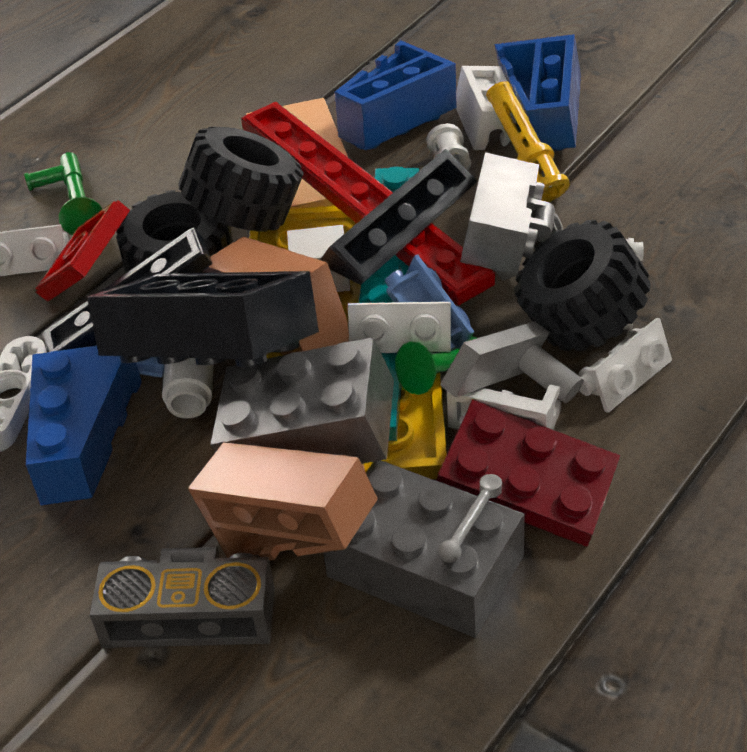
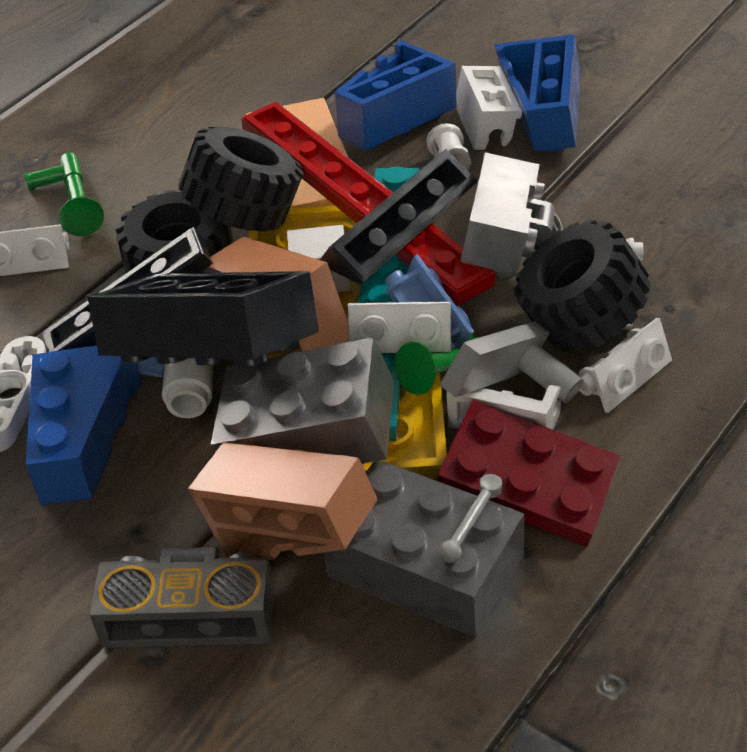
(82, 251): red tile -> none
(531, 150): yellow pin -> none

